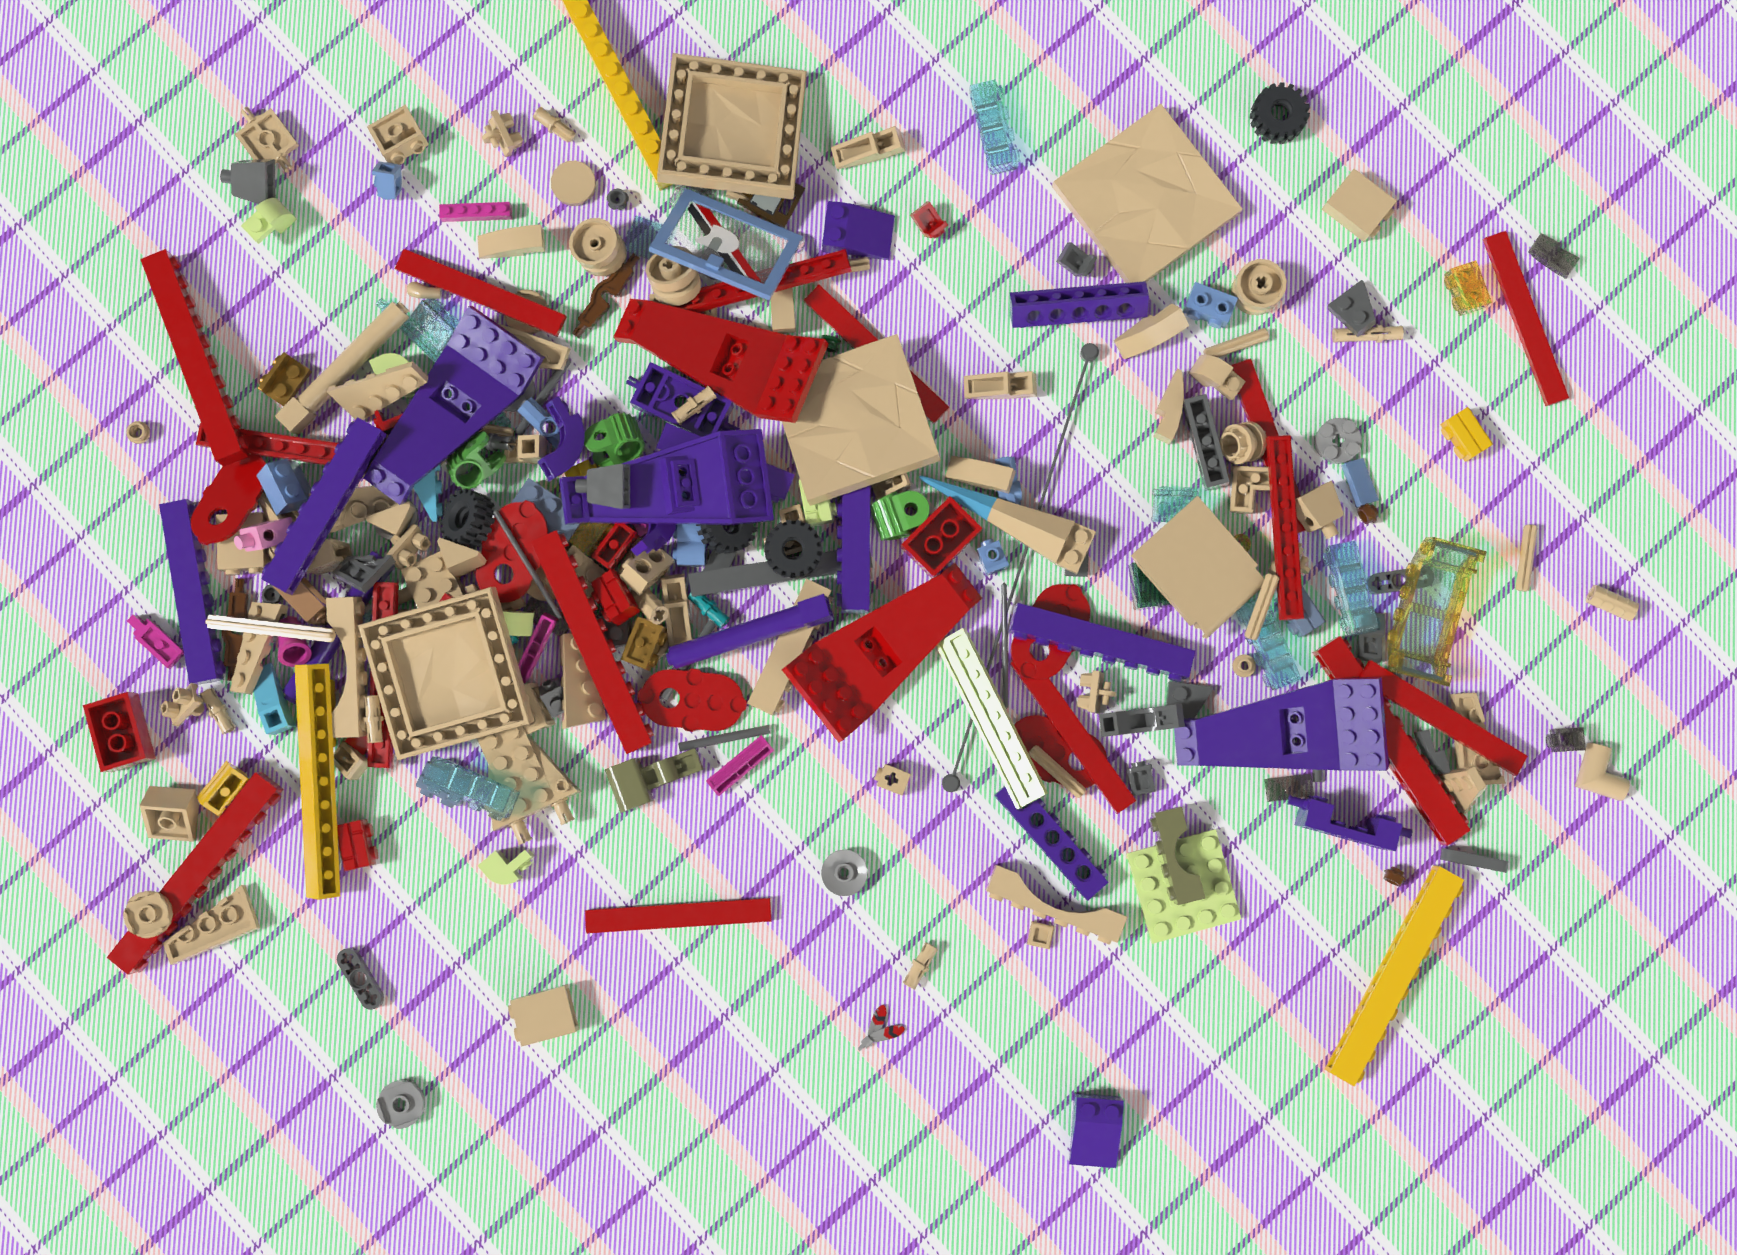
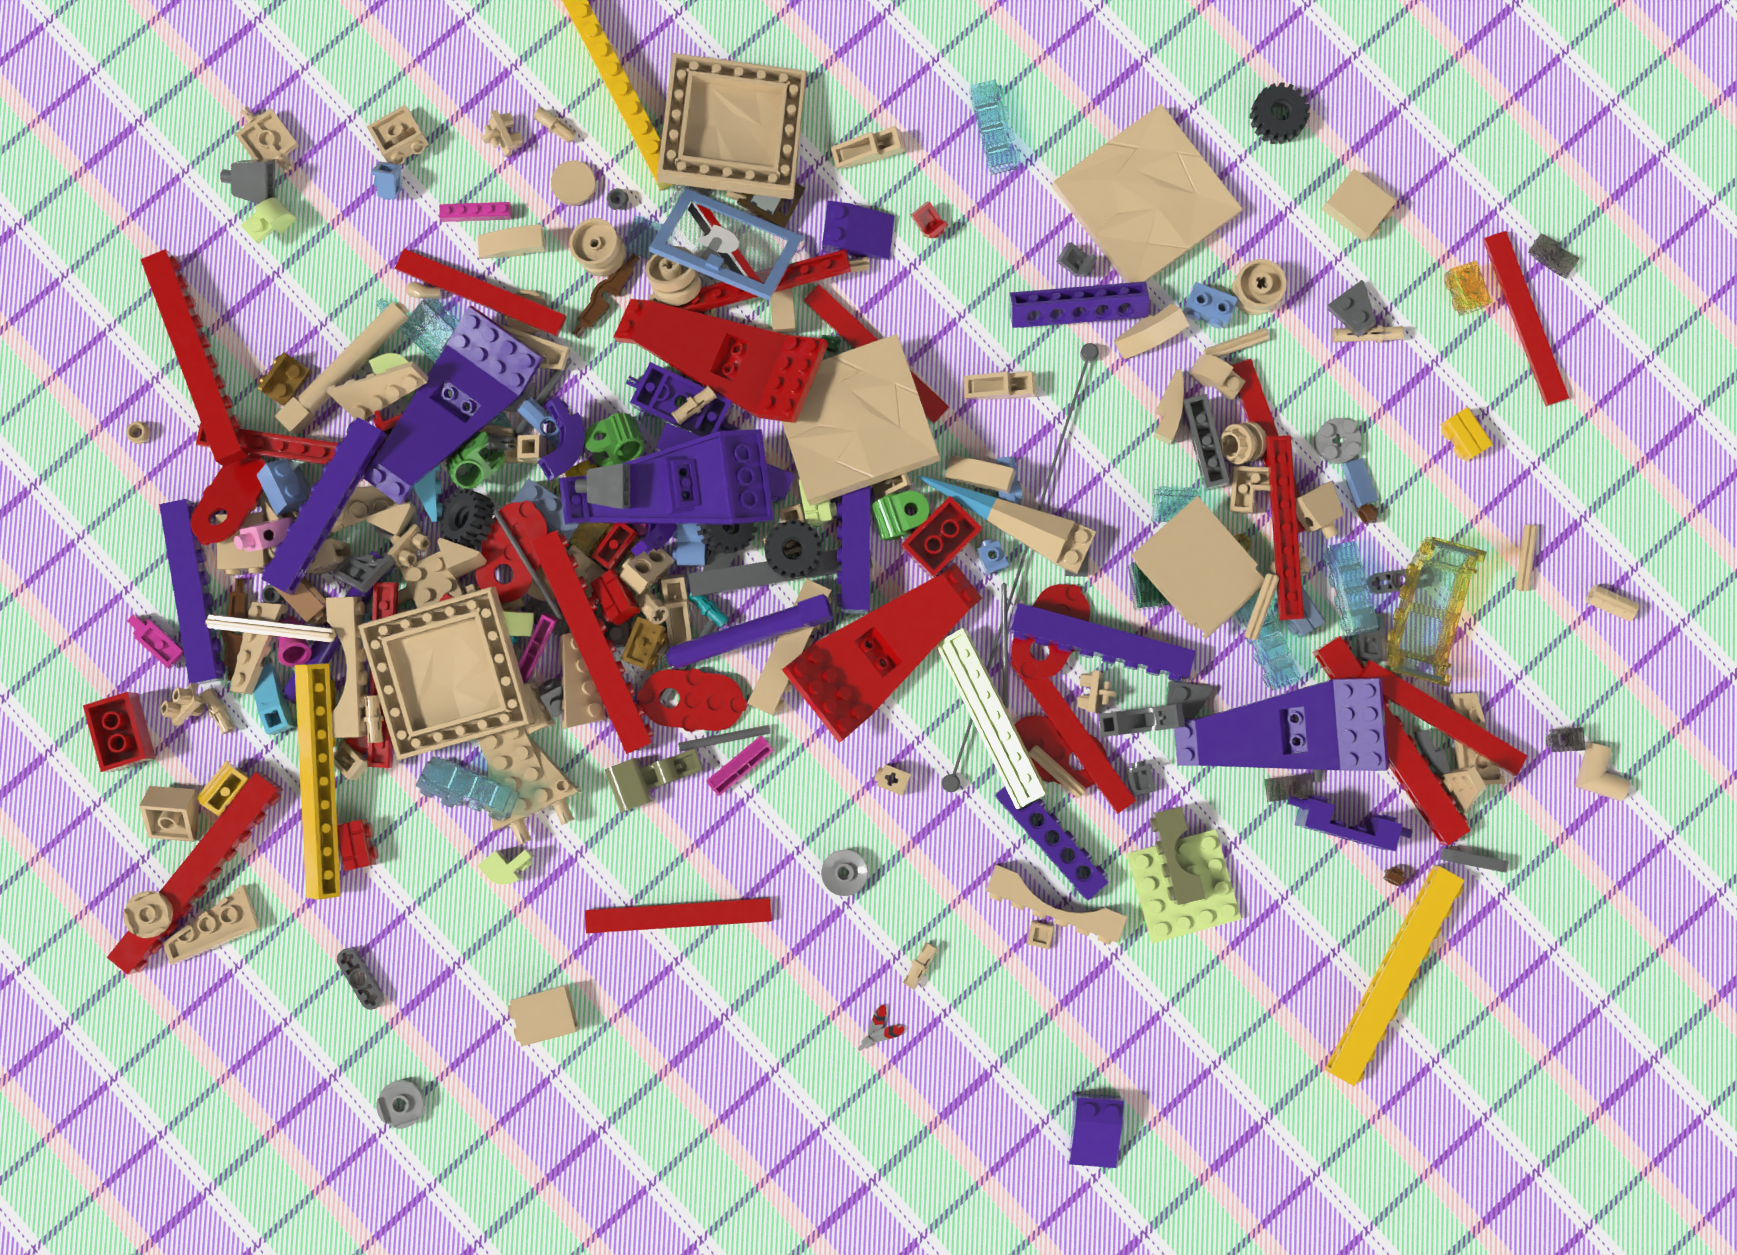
(1236, 665): tan plate -> none

